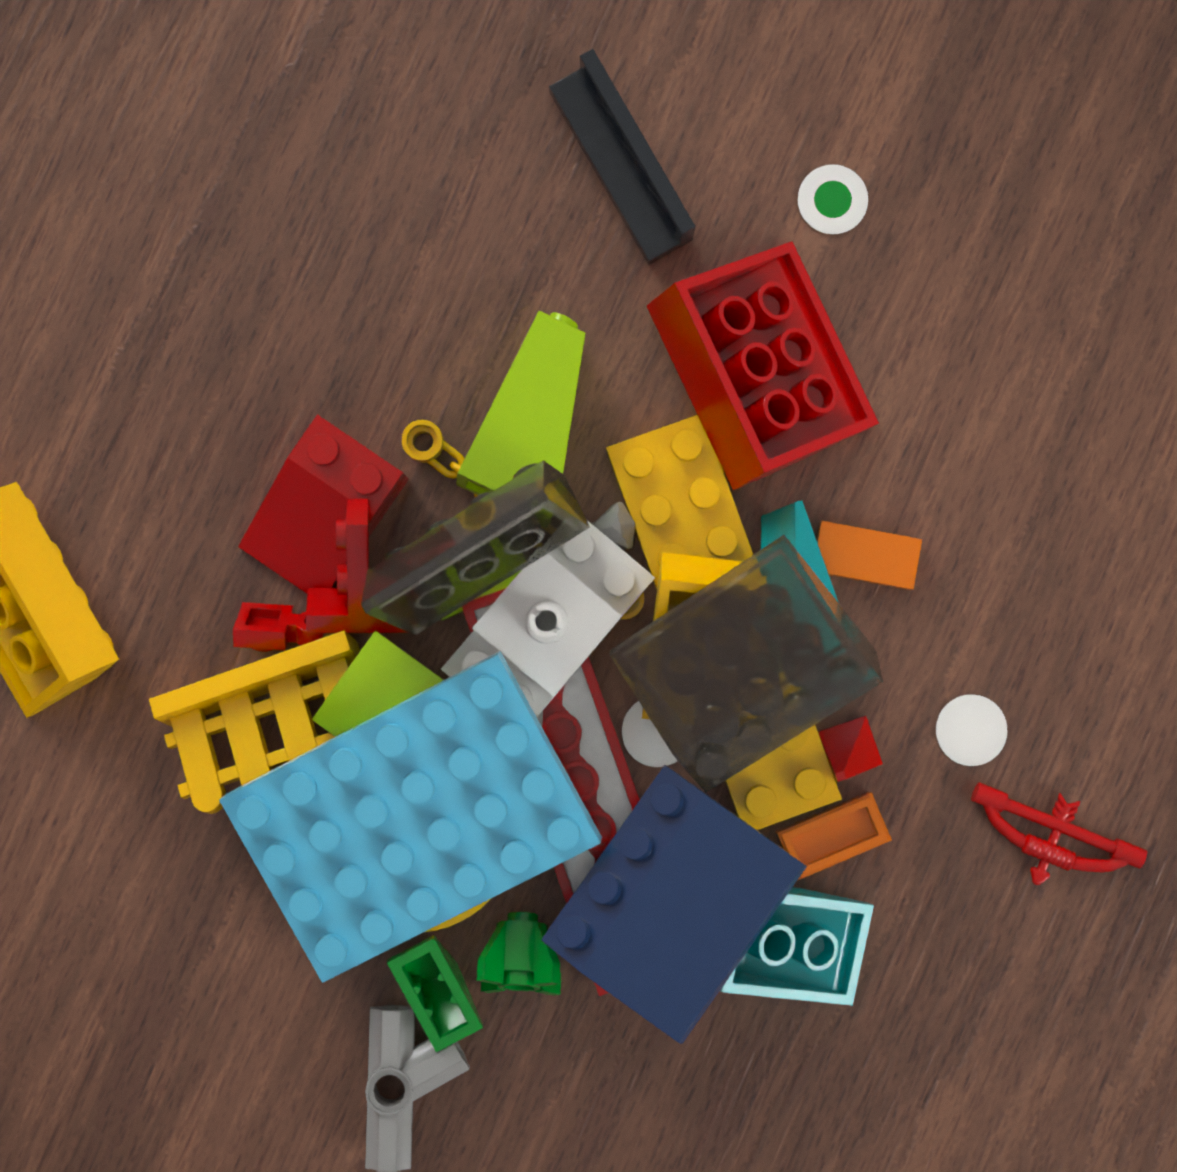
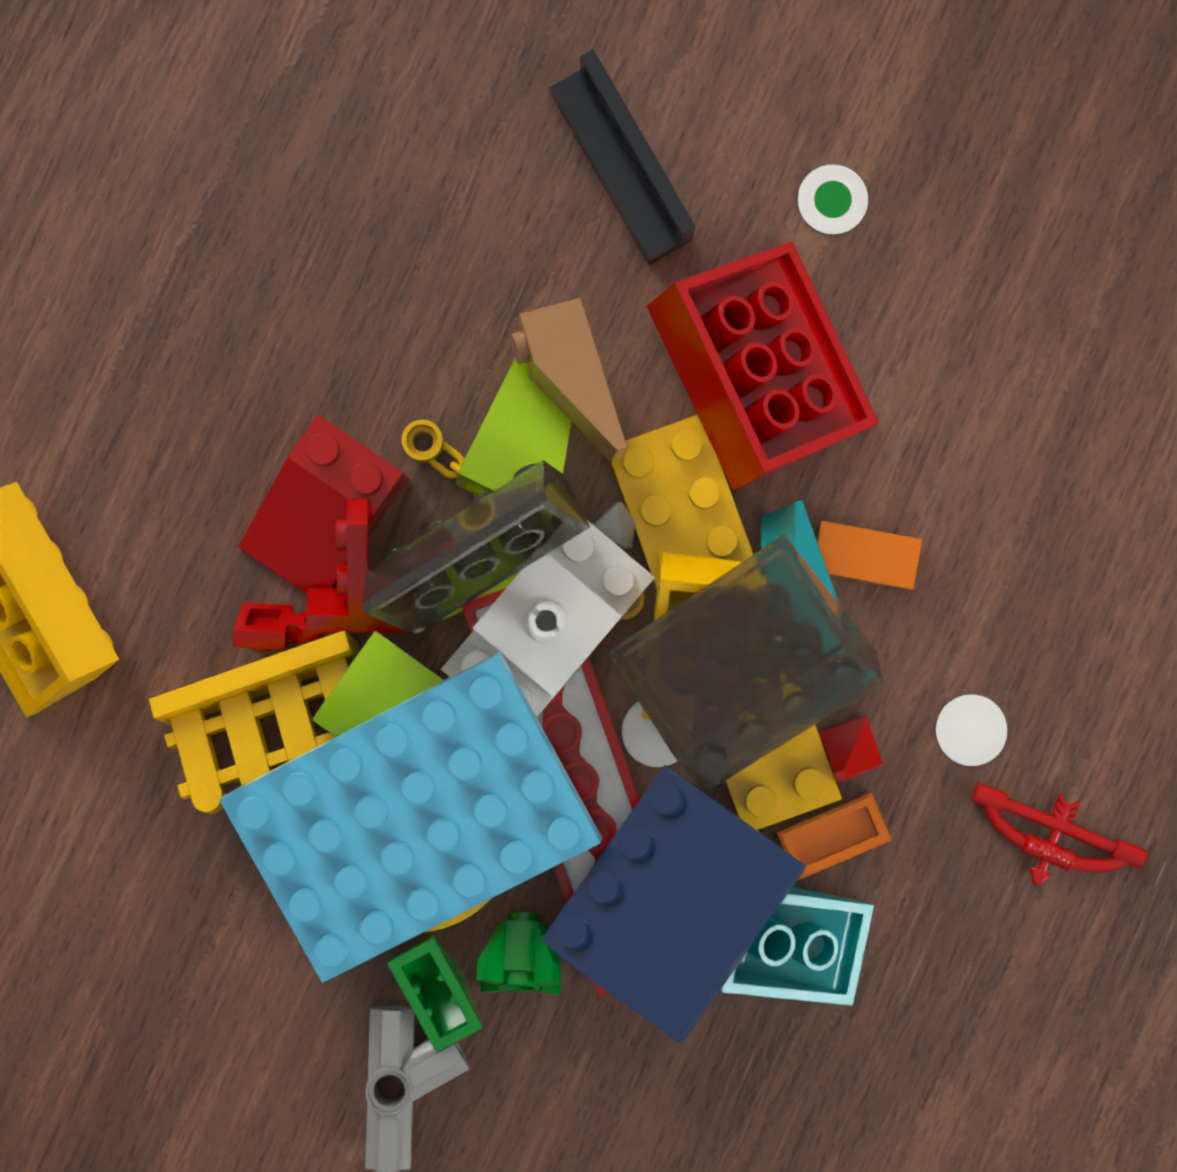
(568, 370): none -> medium nougat slope

